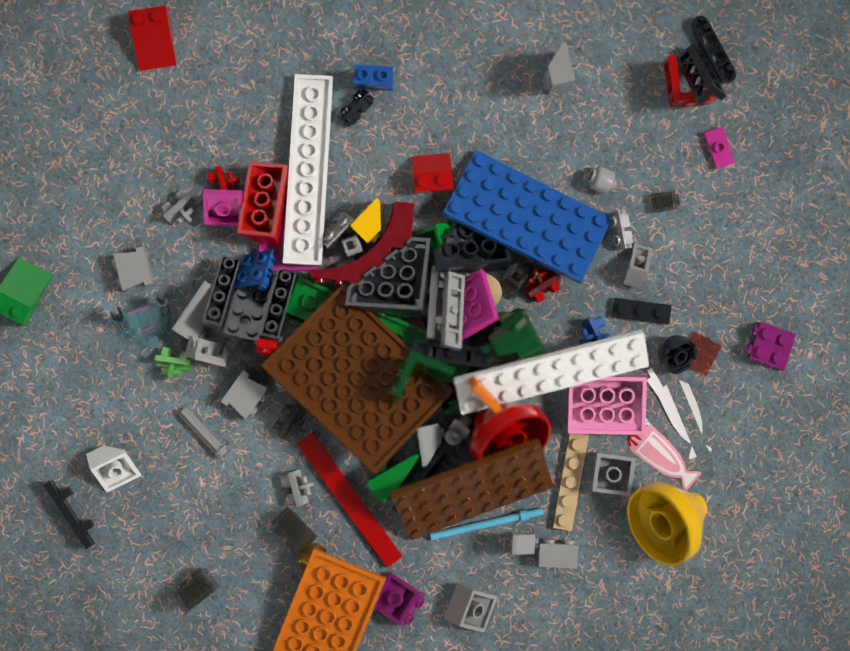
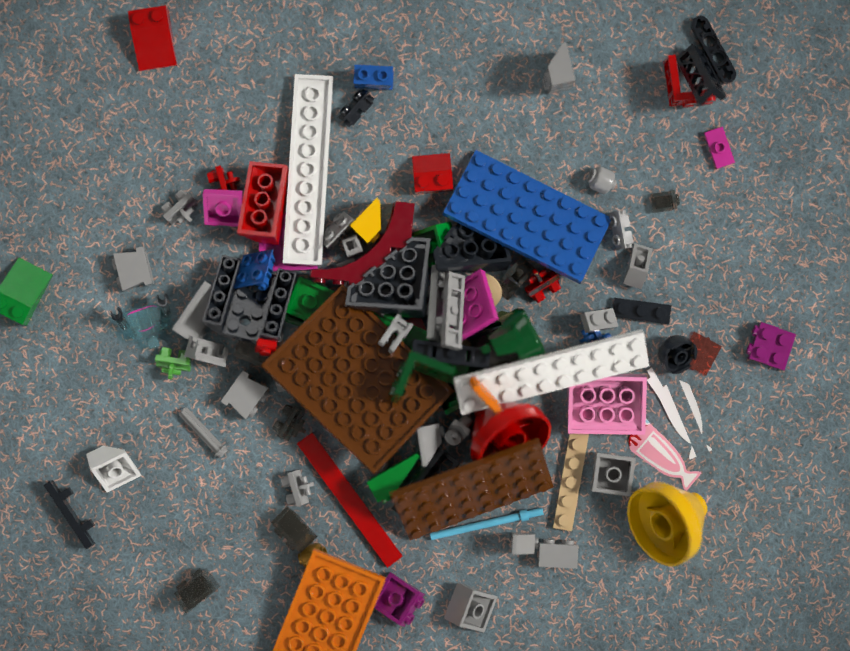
(399, 327): none -> light grey piece
(599, 320): none -> light grey plate

